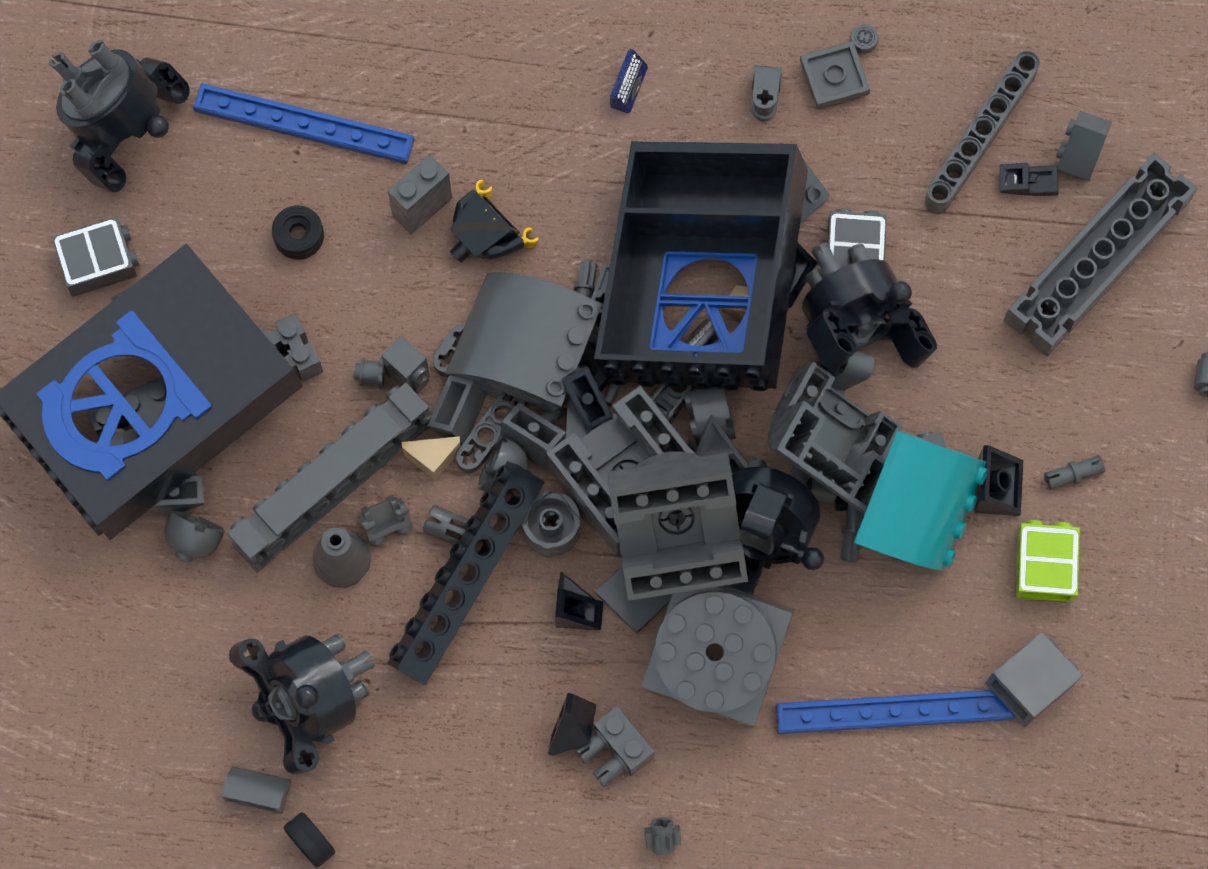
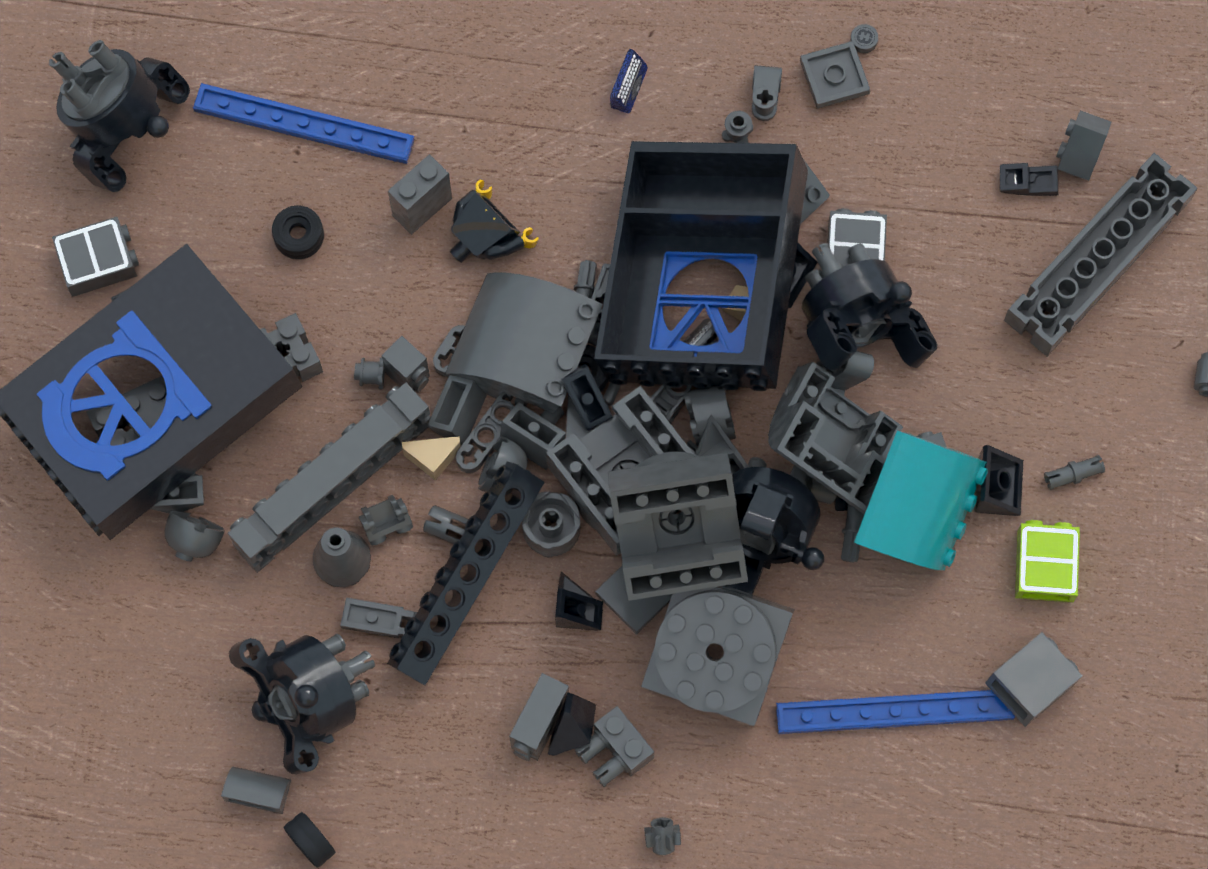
(374, 618): none -> dark grey hinge
(538, 718): none -> dark grey brick
(737, 133): none -> dark grey brick
(978, 143): dark grey beam -> none

